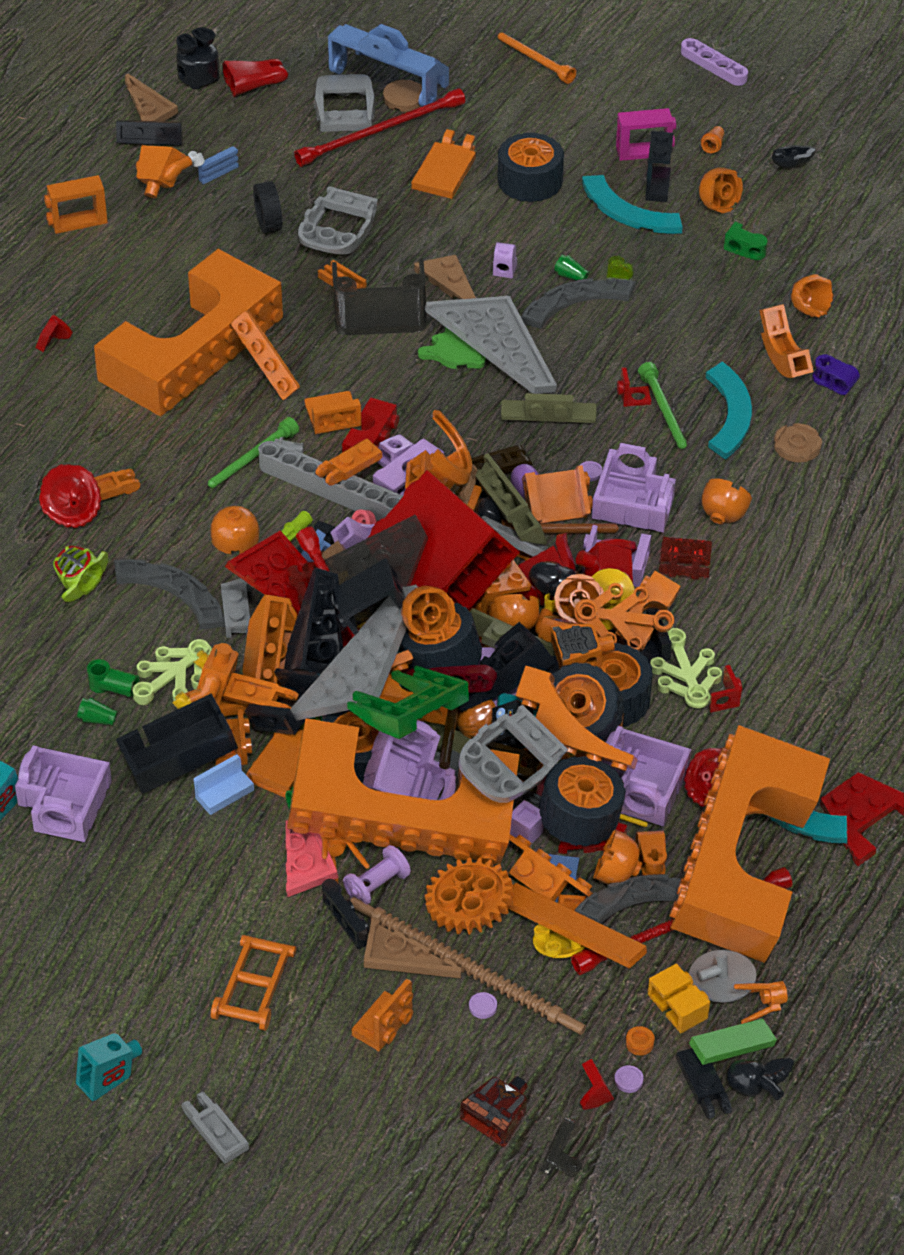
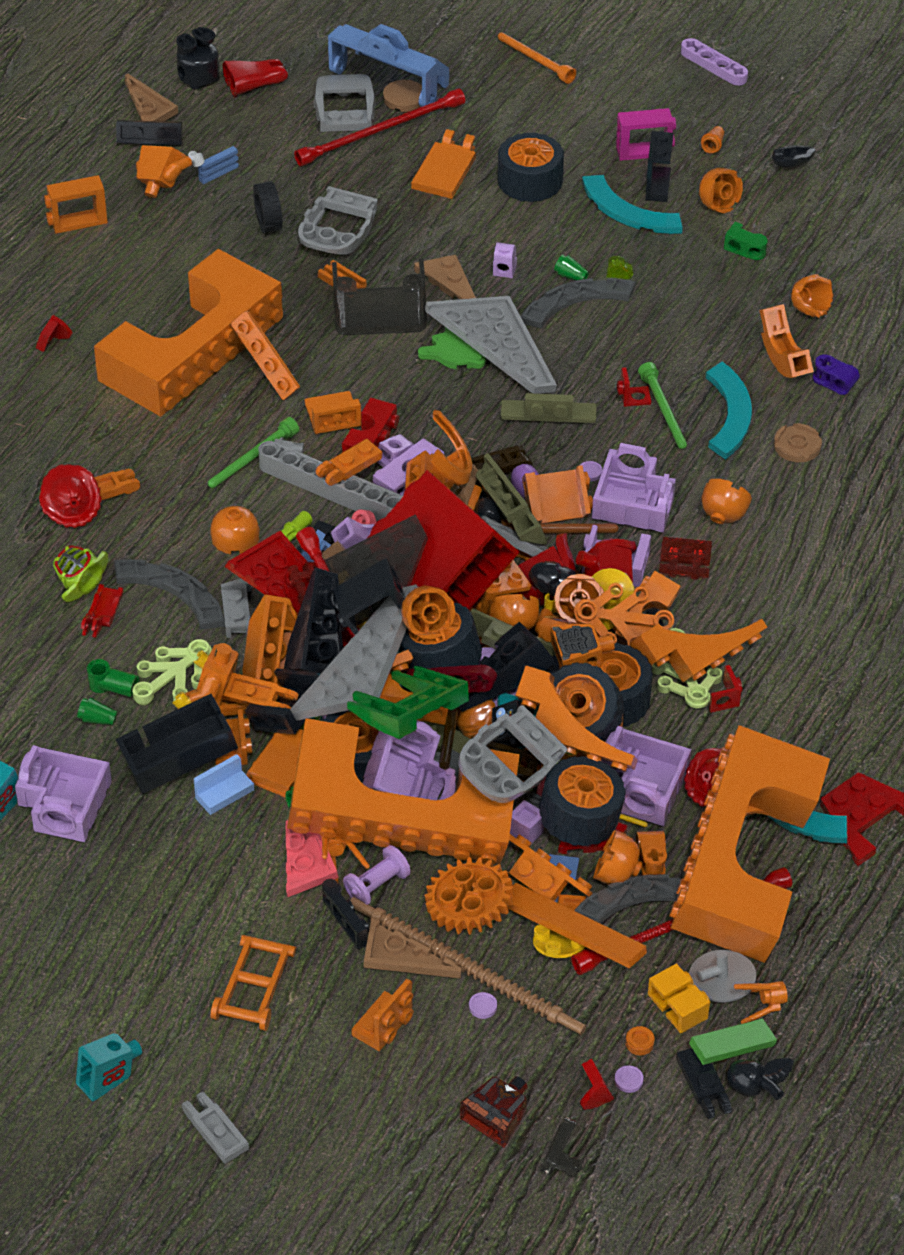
(102, 609): none -> red arm
(693, 652): none -> orange arch

